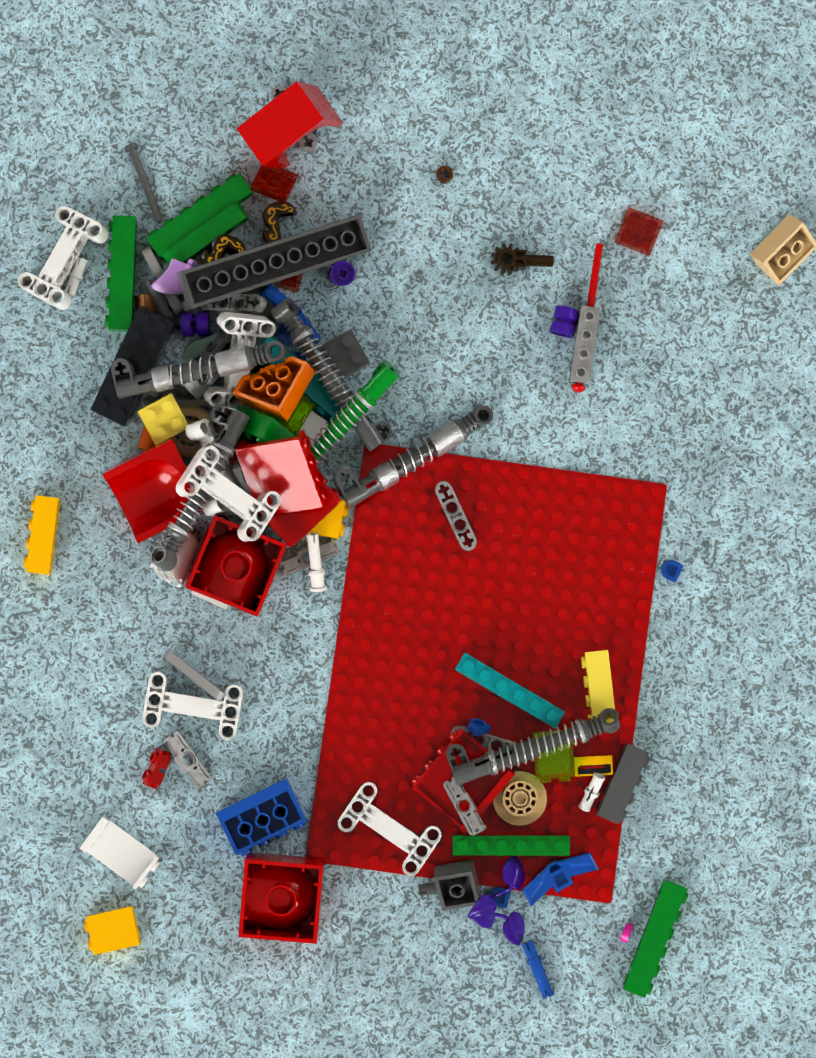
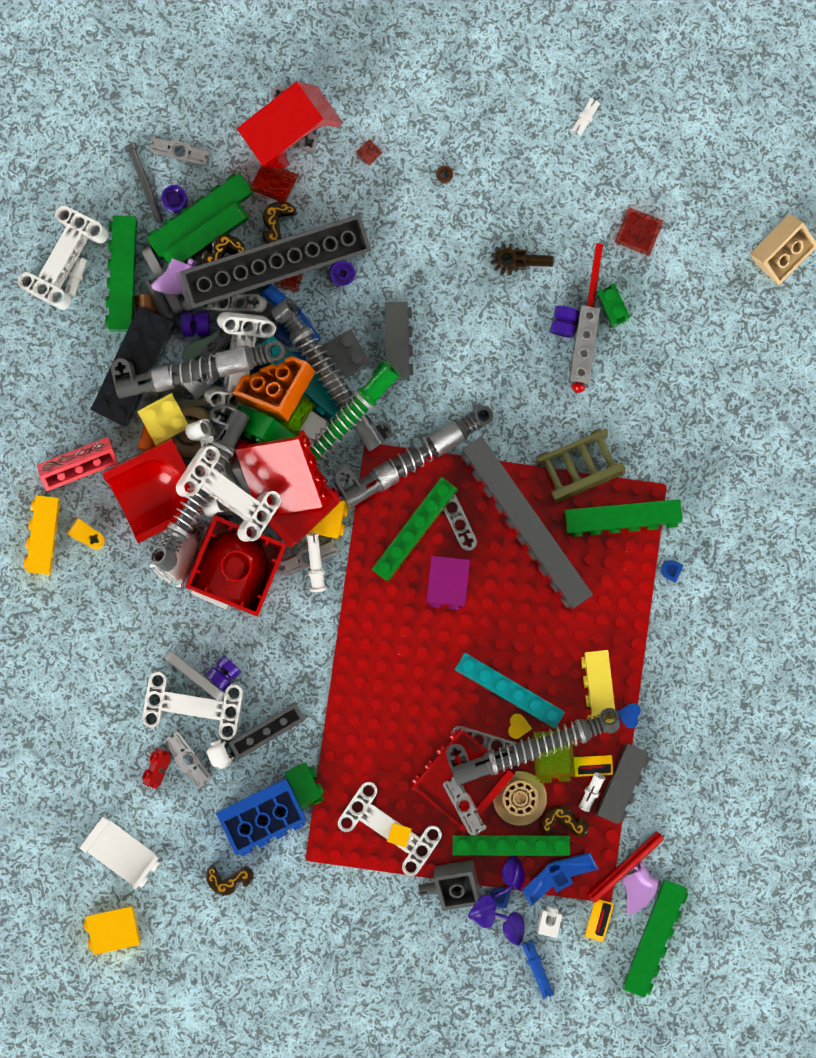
(77, 464): none -> coral brick
(83, 533): none -> yellow piece
(174, 199): none -> dark purple wheel
(191, 155): none -> light grey piece
(218, 677): none -> dark purple wheel
(220, 754): none -> white head
(229, 884): none -> dark brown animal
(267, 731): none -> dark grey brick
(281, 897): red piece -> none
(304, 785): none -> green brick
(369, 152): none -> clear red tile
(397, 337): none -> dark grey brick
(399, 835): none -> yellow tile
(415, 529): none -> green brick
(448, 582): none -> magenta brick
(478, 727): blue tile -> none
(518, 727): none -> yellow tile
(526, 523): none -> dark grey brick
(549, 922): none -> white brick
(566, 817): none -> dark brown animal
(578, 484): none -> olive fence
(585, 117): none -> white pin
(599, 920): none -> slope
(613, 305): none -> green brick
(623, 517): none -> green brick
(625, 867): none -> red axle
(626, 932): dark pink tile -> none
(629, 715): none -> blue tile
(640, 888): none -> lavender arm

